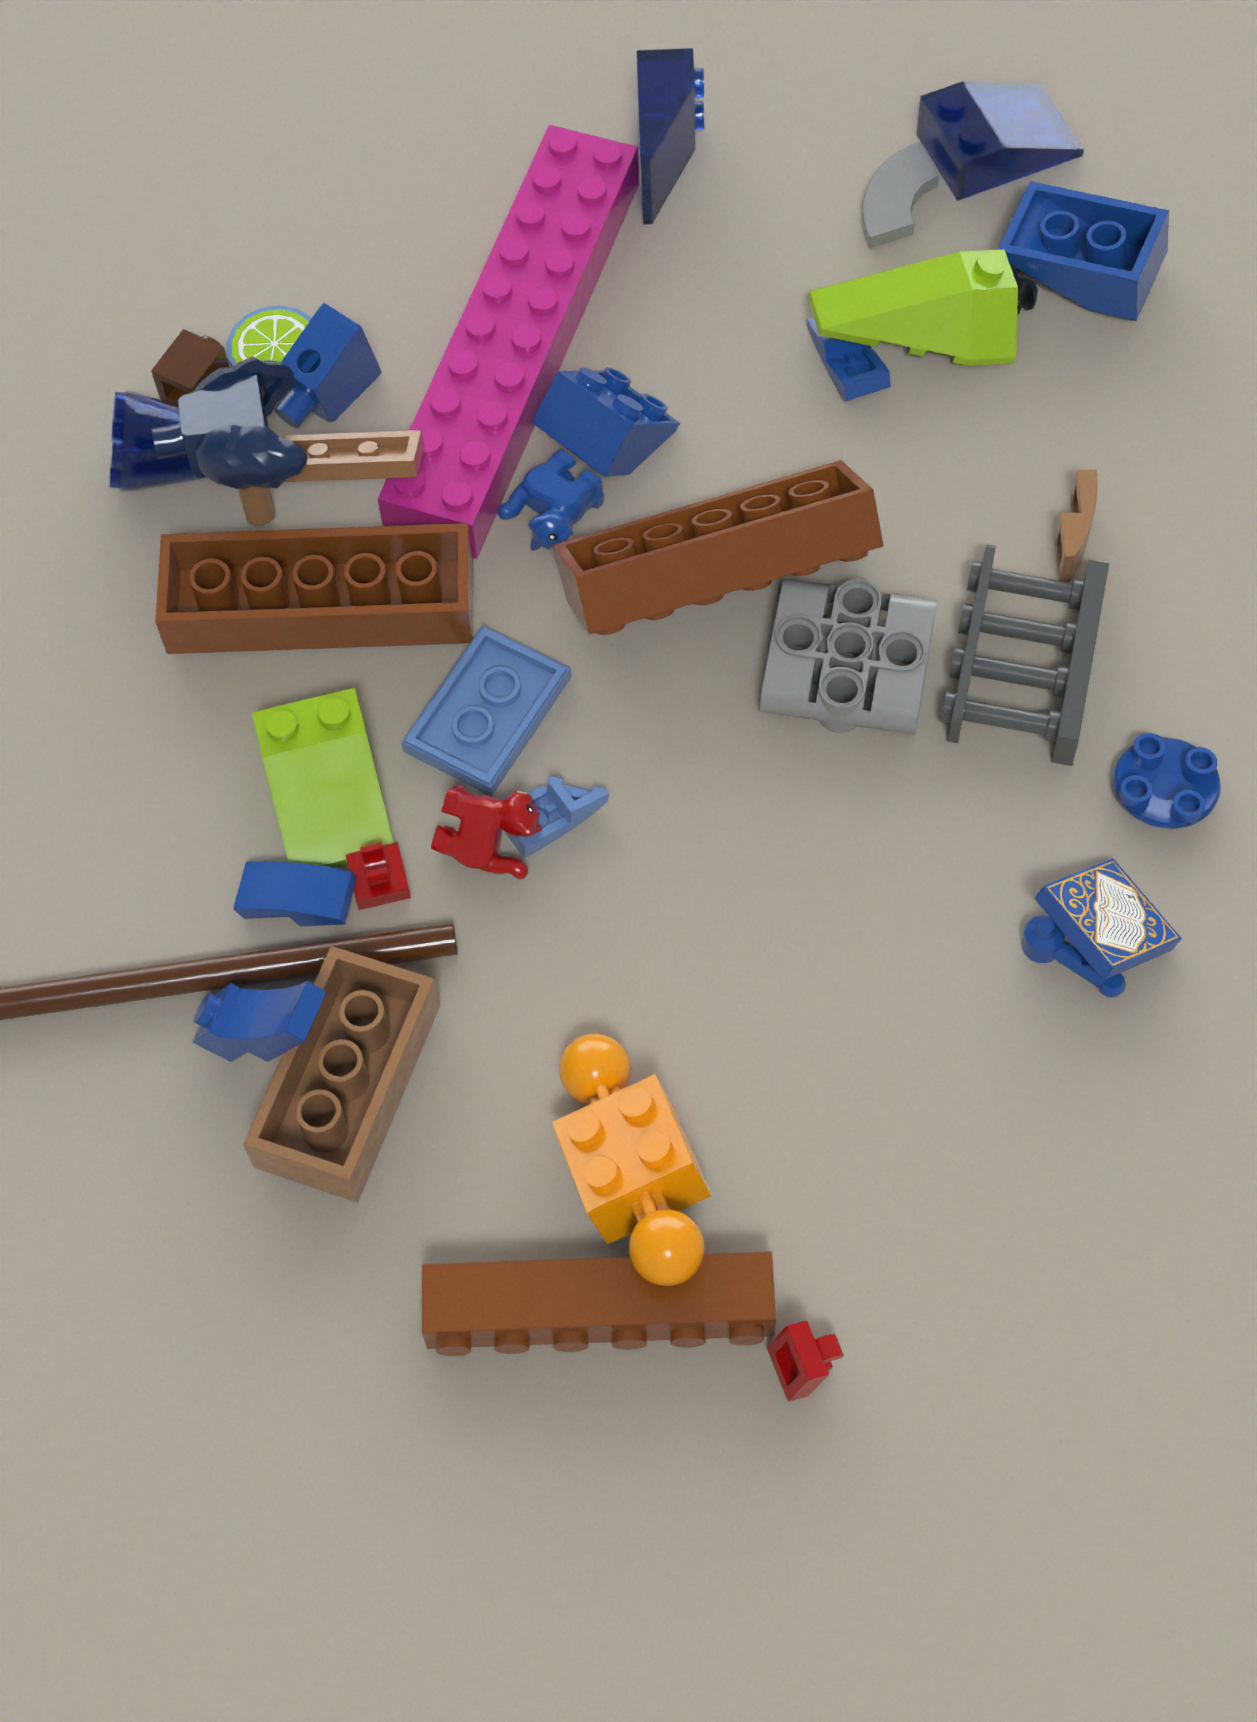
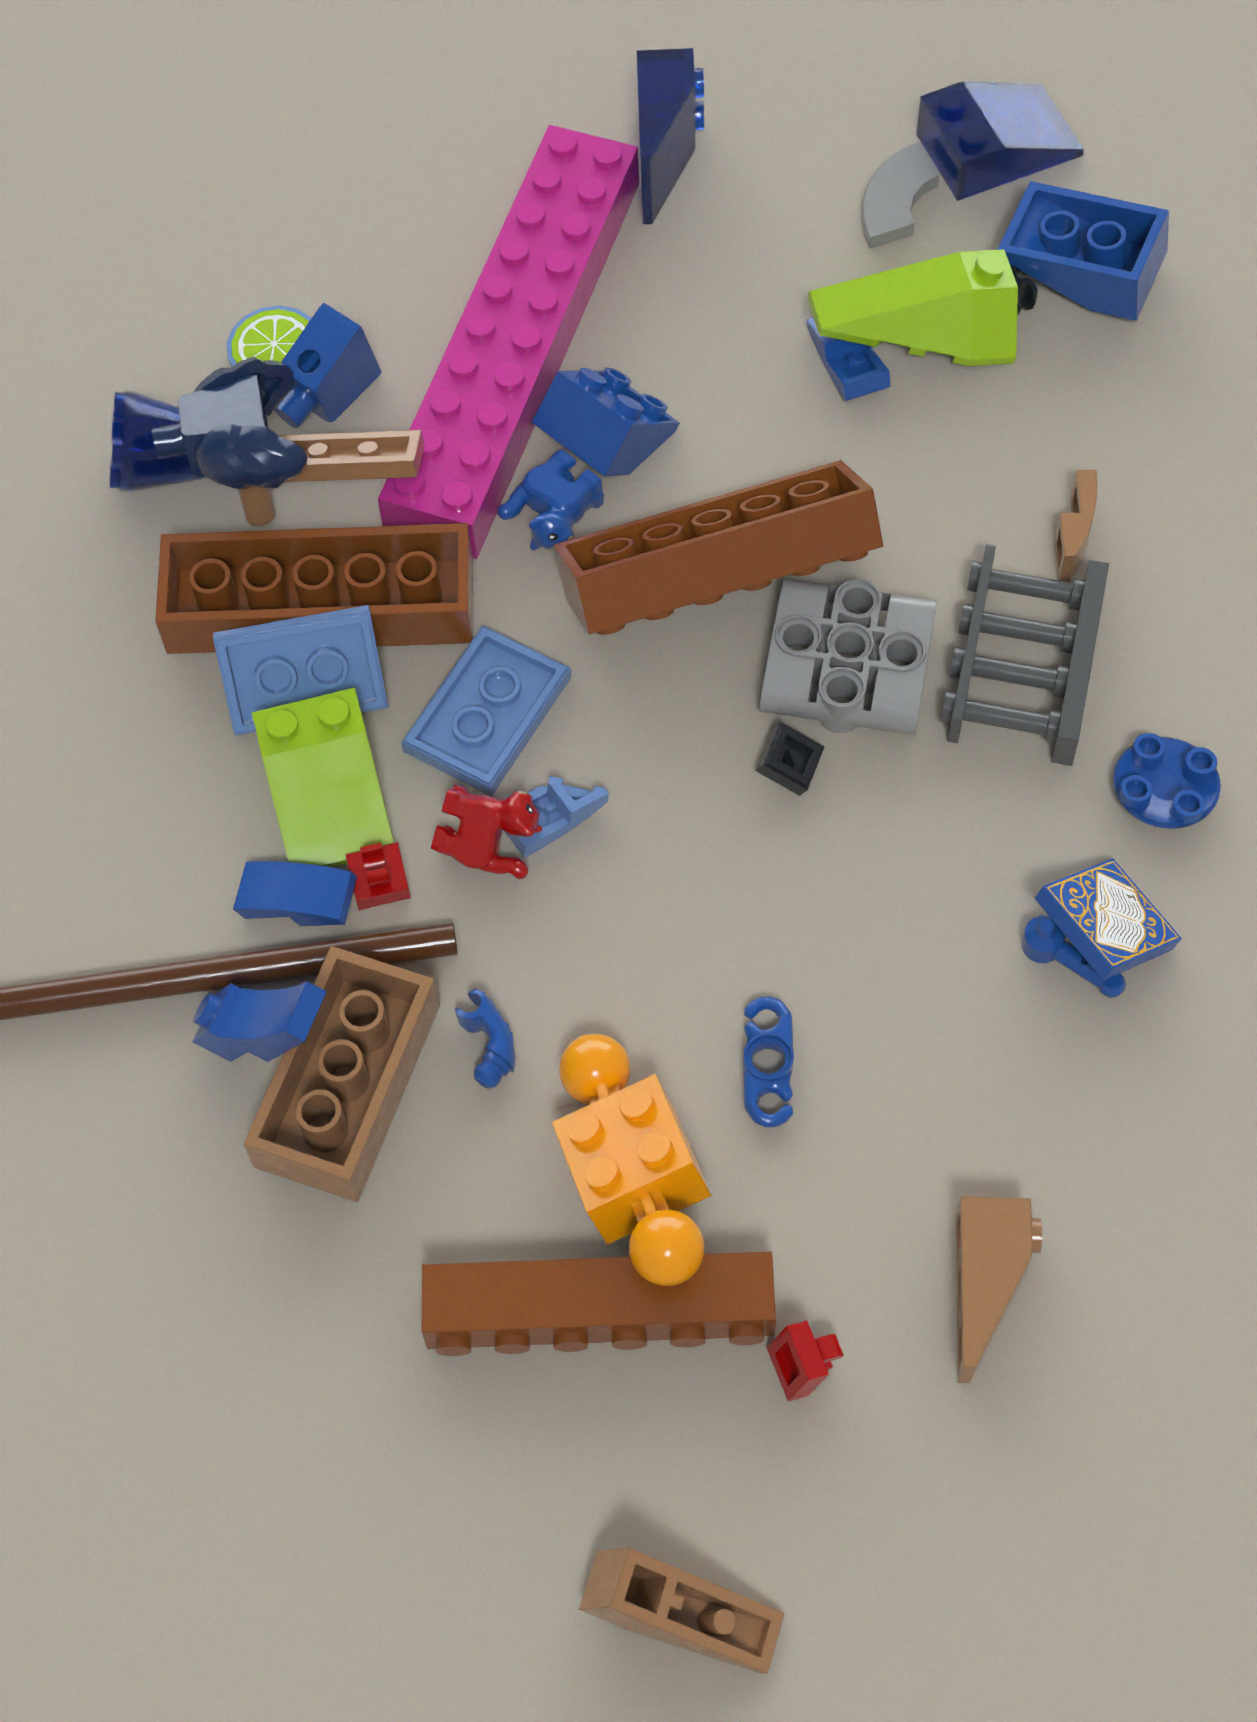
(186, 365): reddish brown brick -> none
(299, 661): none -> medium blue tile
(499, 1052): none -> blue piece
(680, 1609): none -> medium nougat slope
(758, 1083): none -> blue piece
(789, 758): none -> black tile
(992, 1257): none -> medium nougat slope

